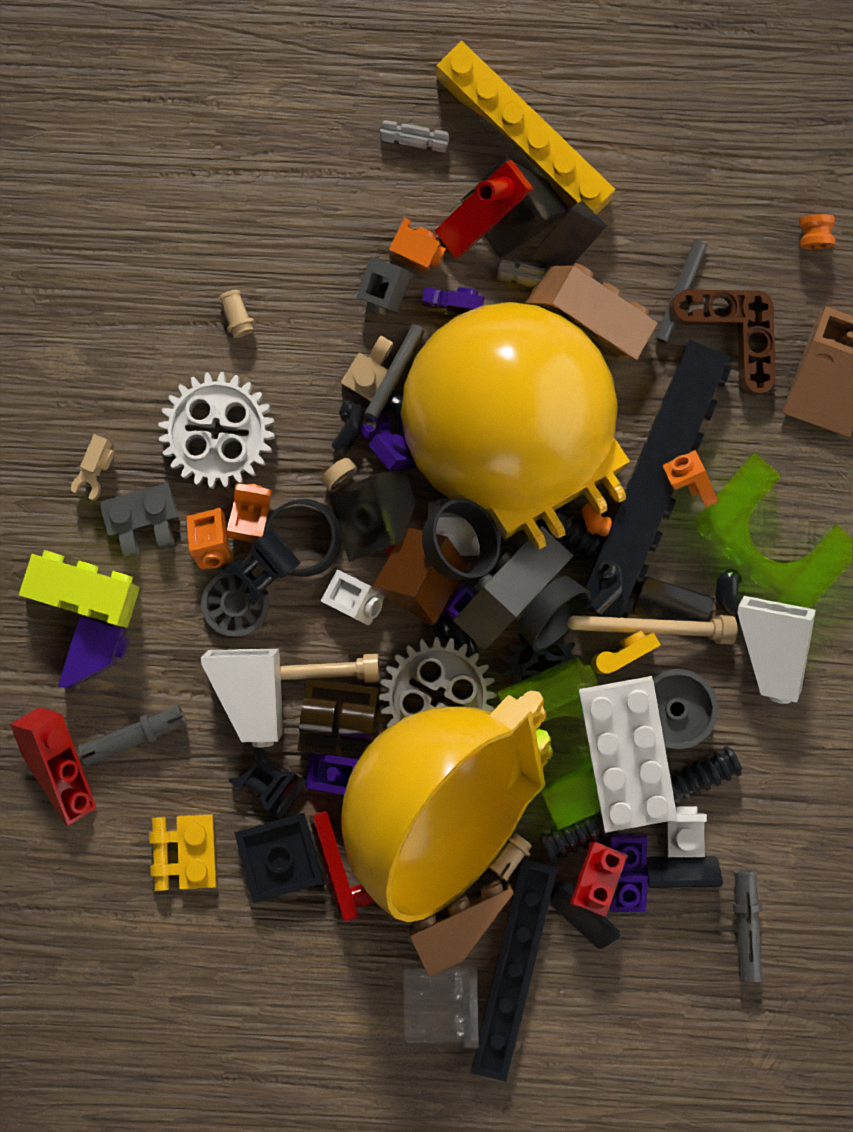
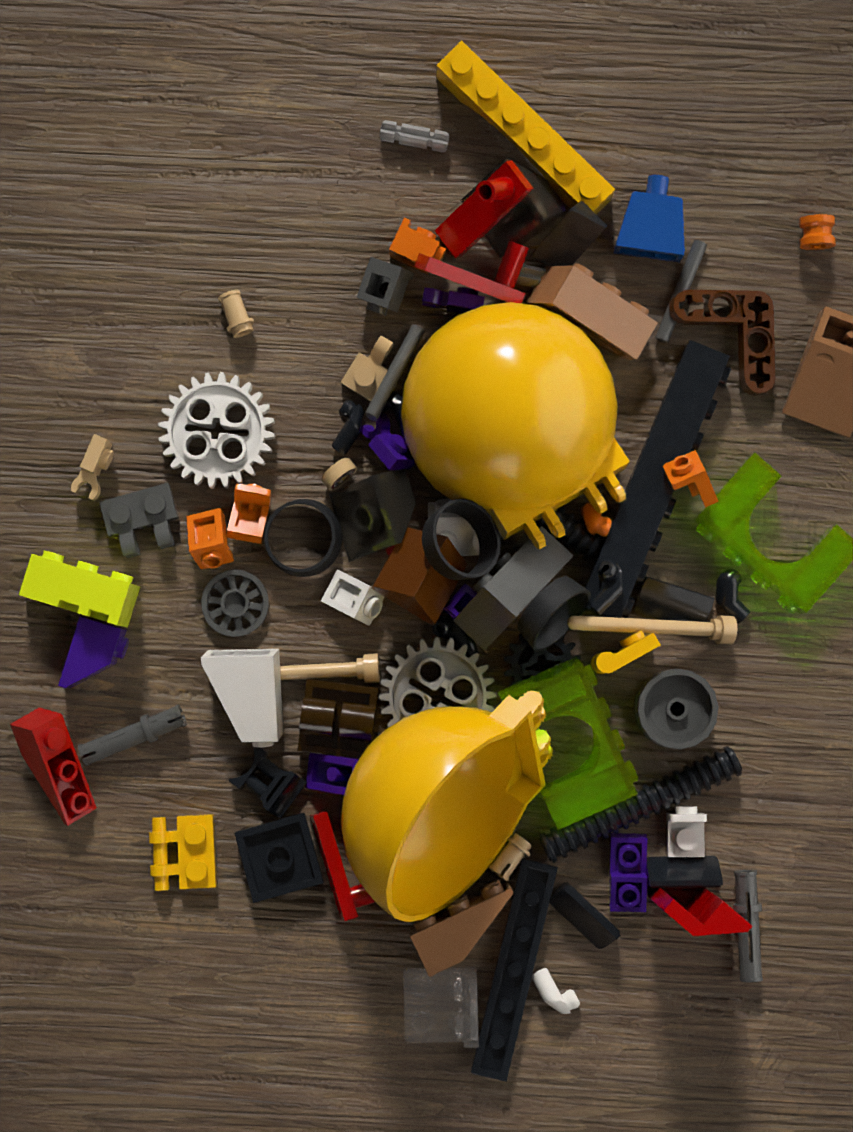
(274, 558): black piece -> none
(501, 287): none -> red piece
(551, 995): none -> white arm
(598, 879): red hips -> none
(628, 754): white plate -> none
(653, 224): none -> blue torso
(703, 915): none -> red slope
(777, 645): white slope -> none

